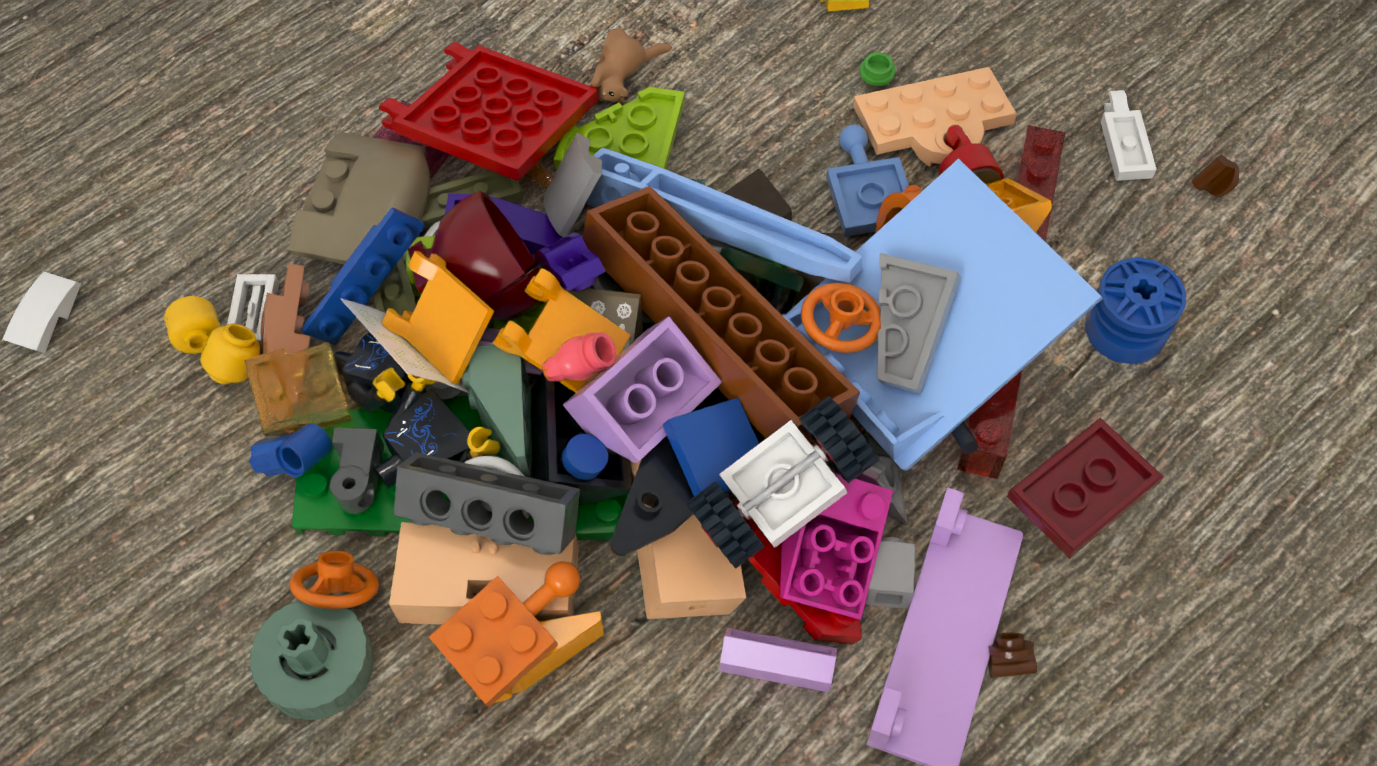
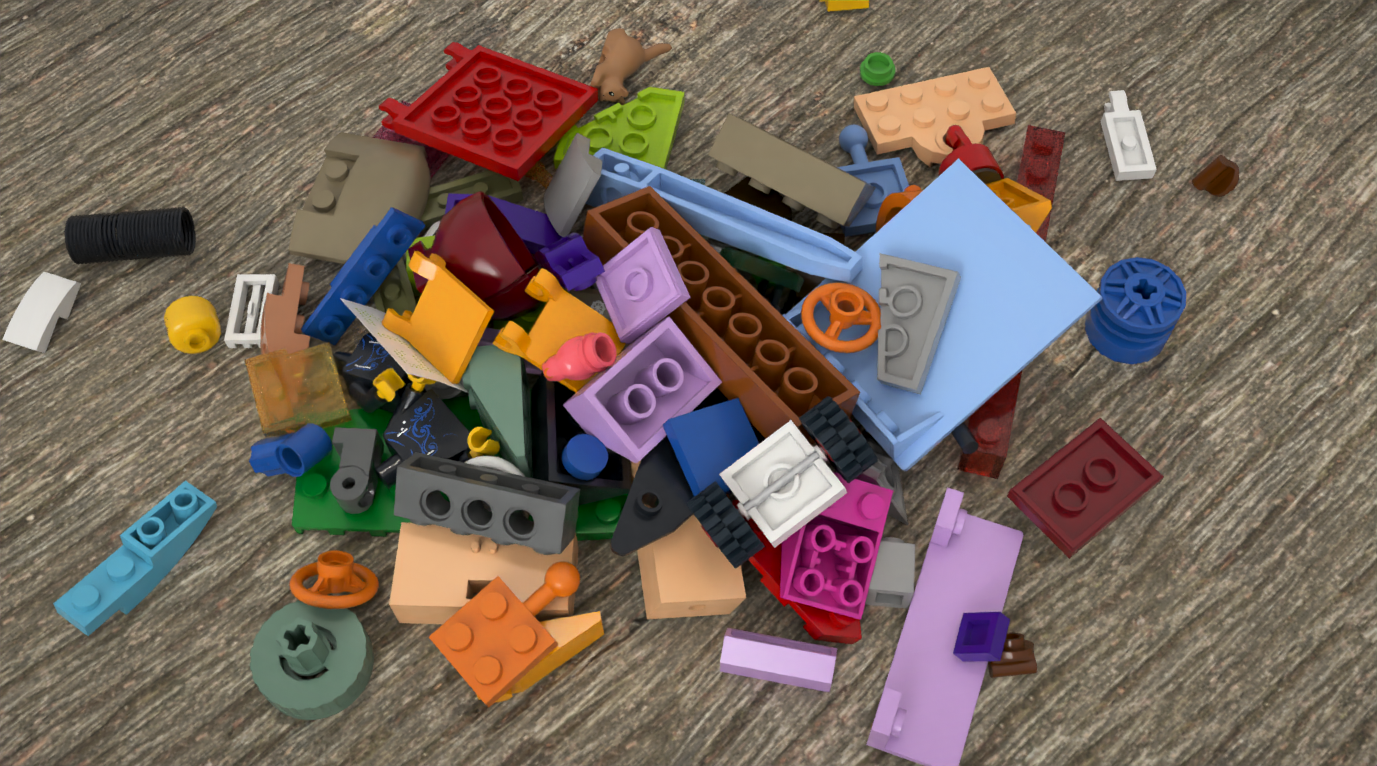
(138, 233): none -> black piece
(144, 559): none -> medium azure slope
(226, 352): yellow head -> none
(641, 285): none -> lavender tile
(791, 171): none -> dark tan slope
(981, 636): none -> dark purple plate

